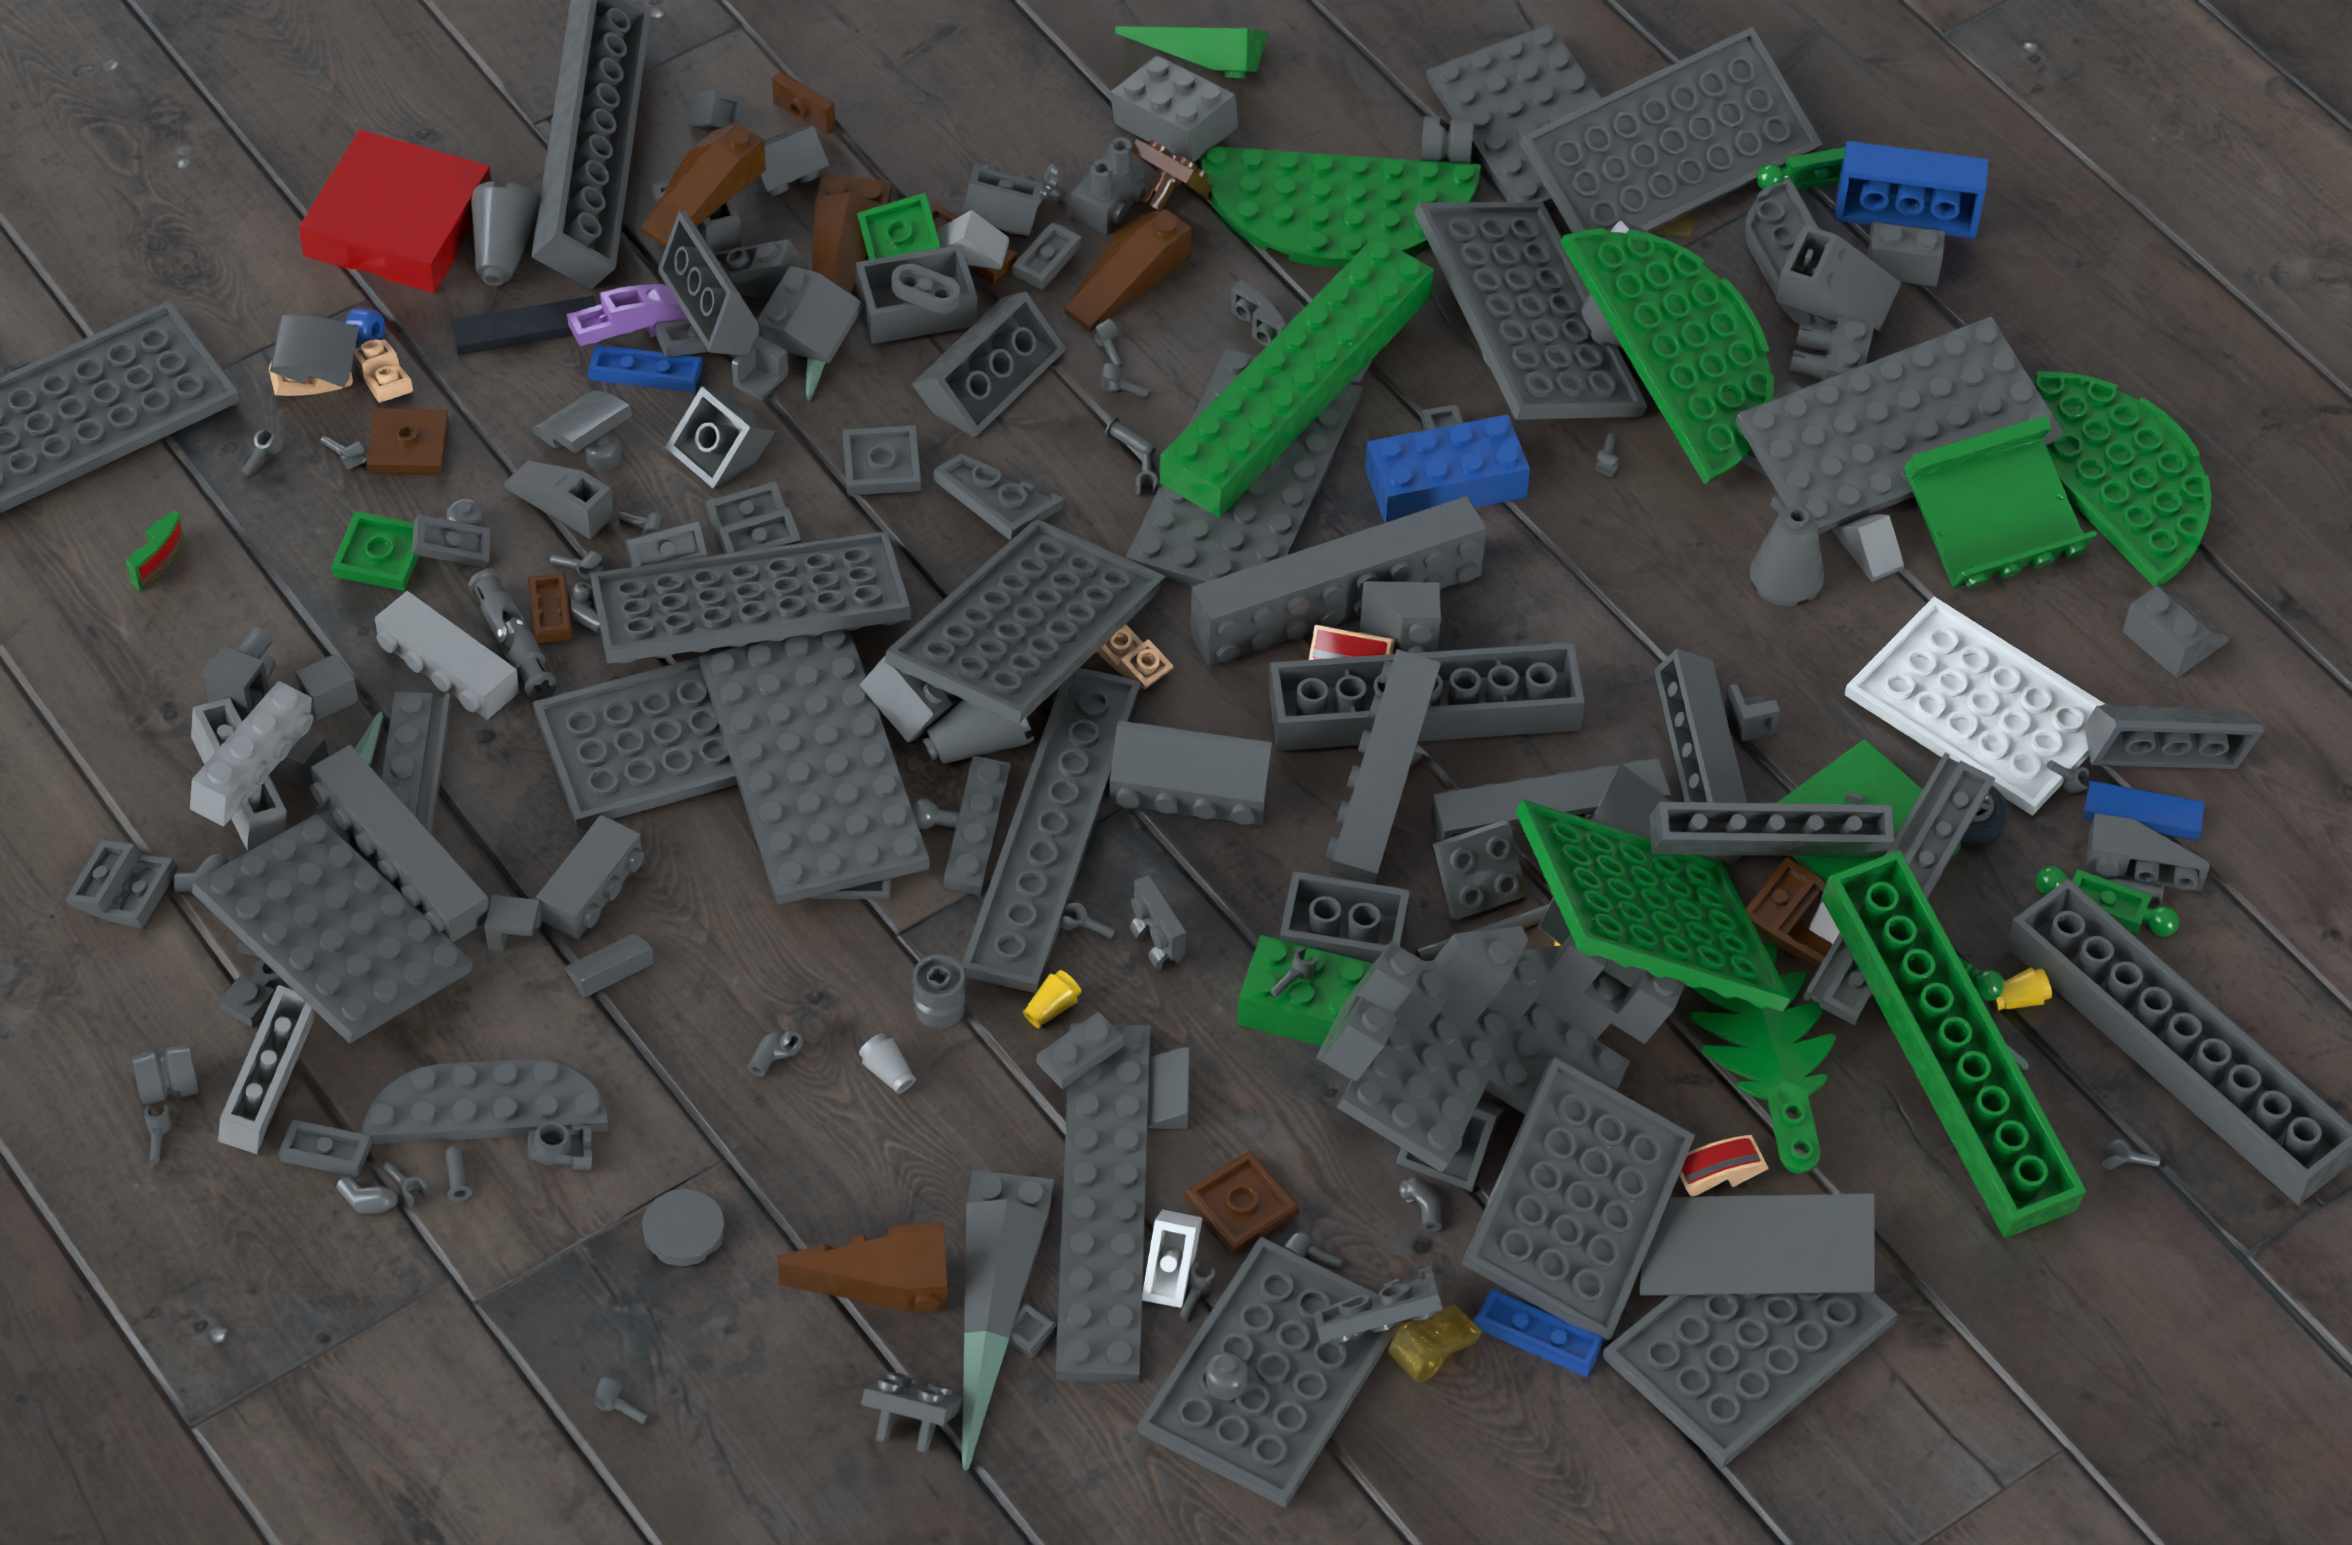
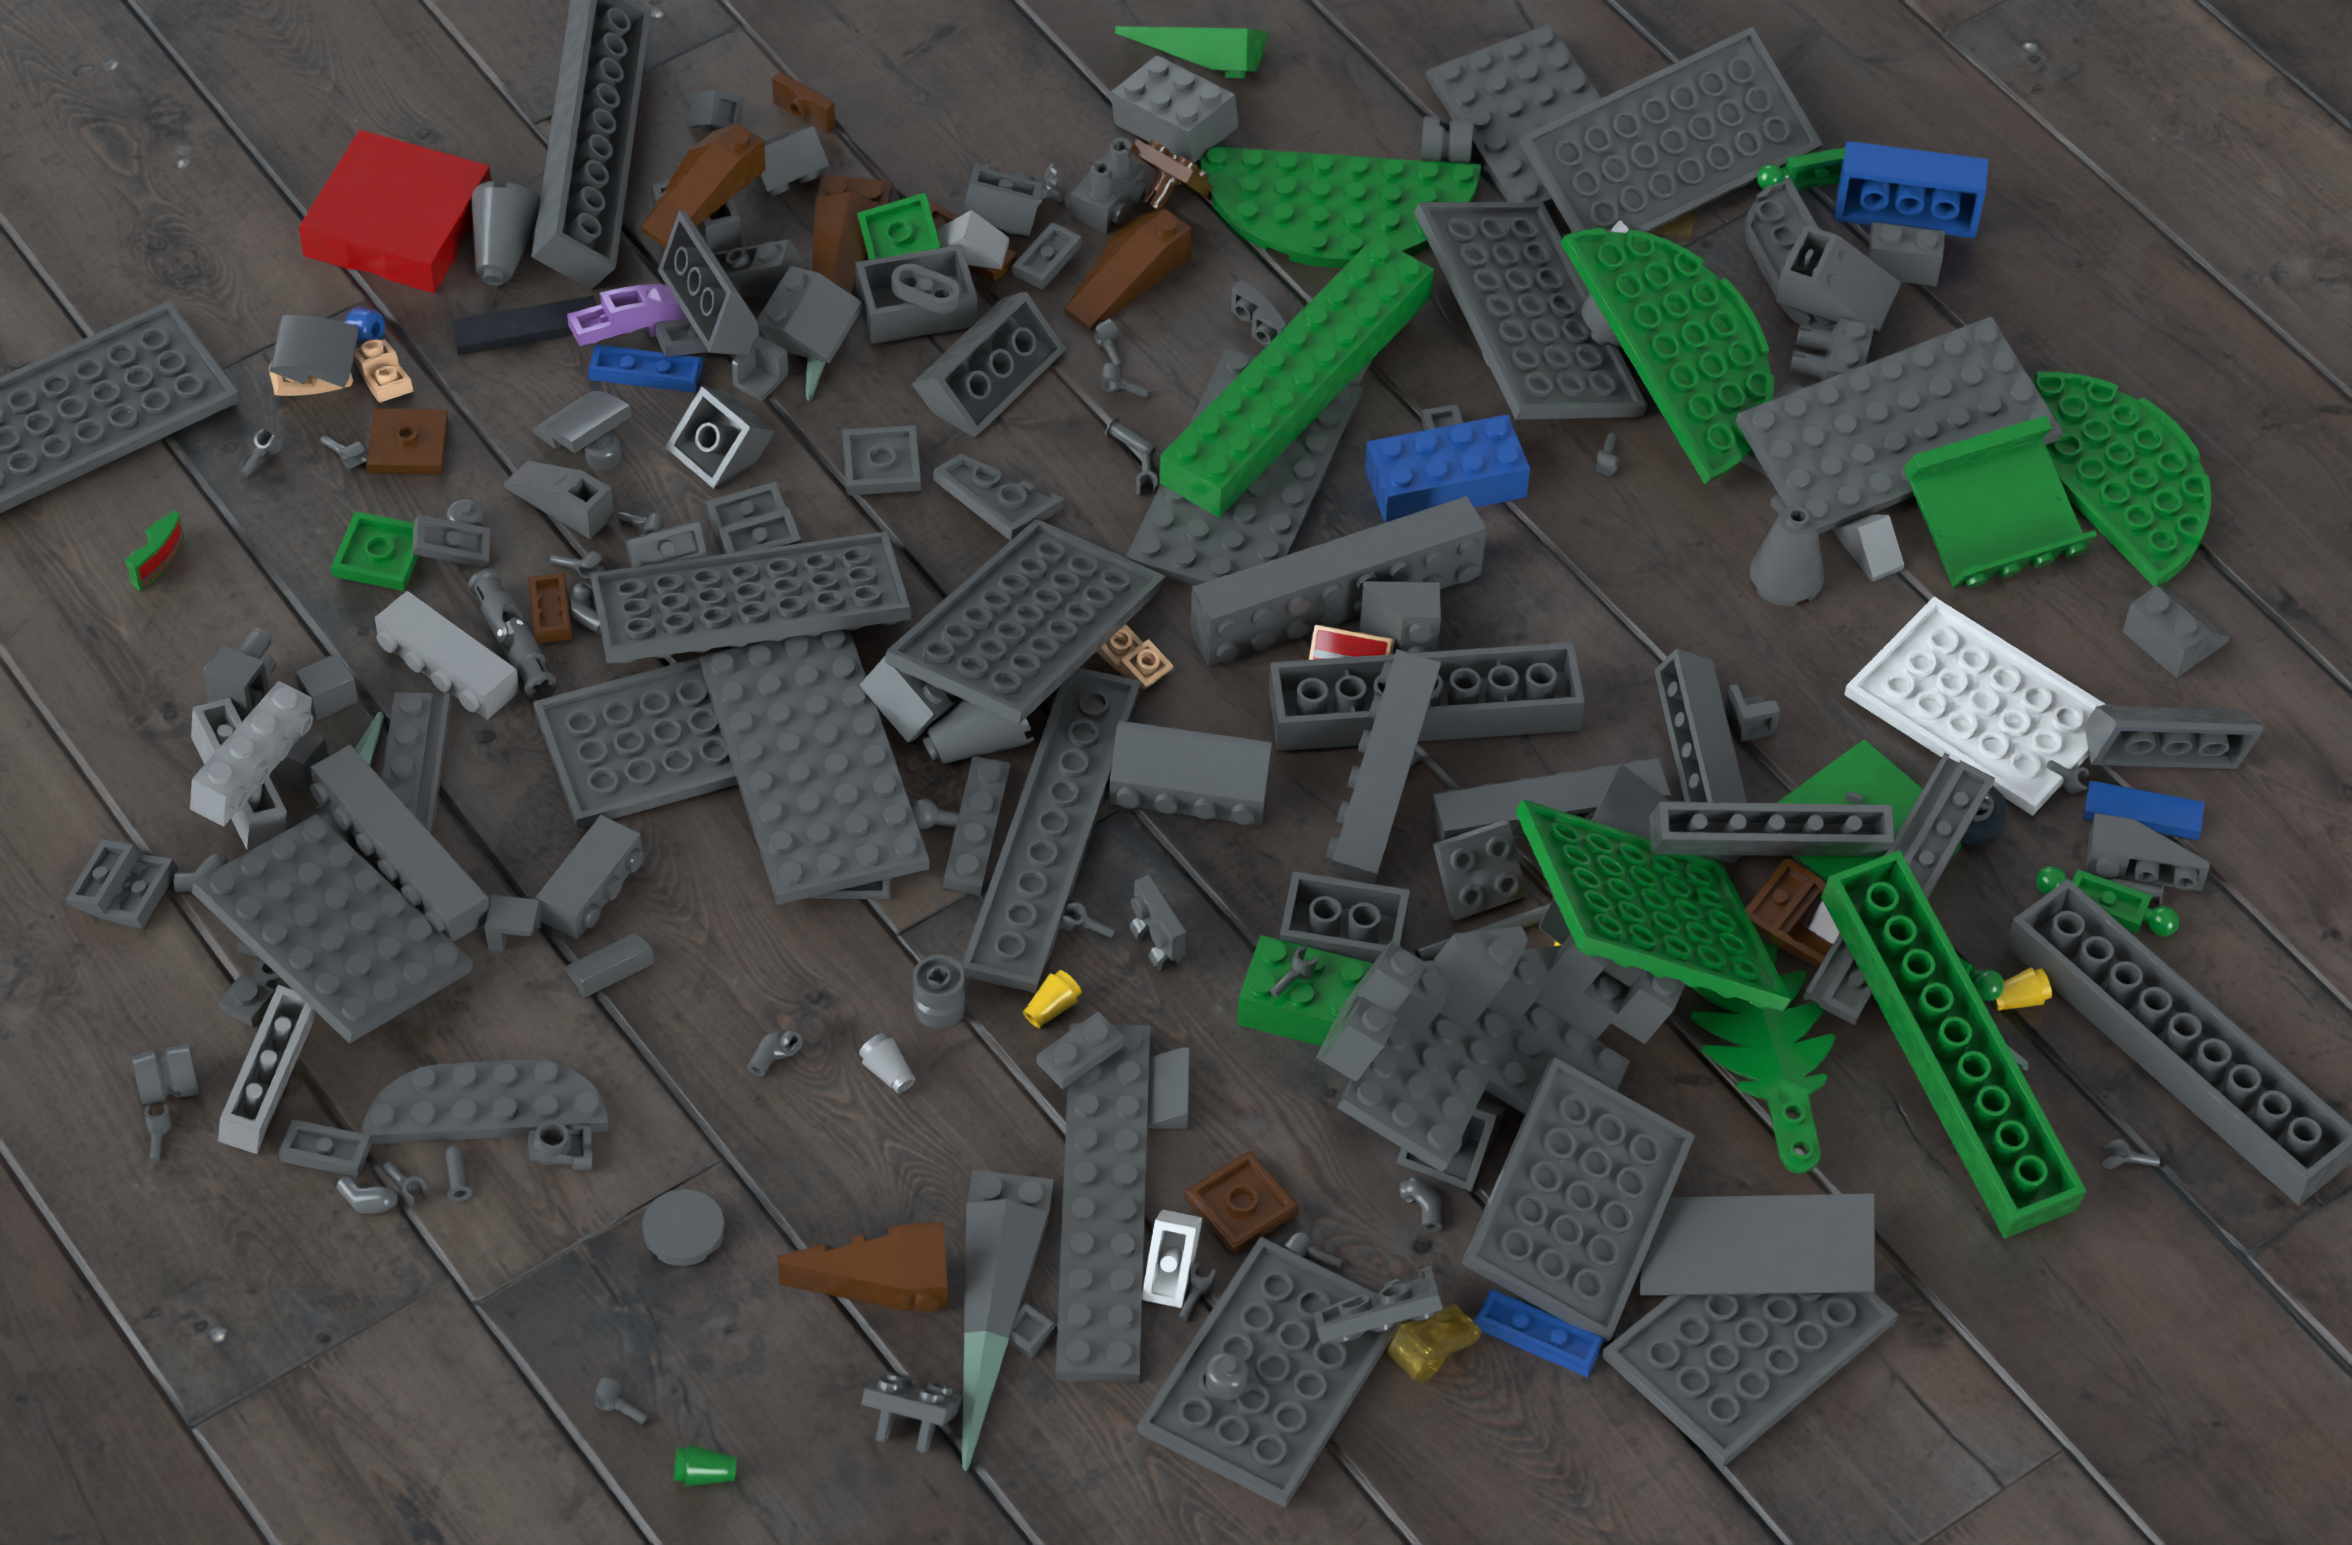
(703, 1466): none -> green cone
(1724, 1160): slope -> none

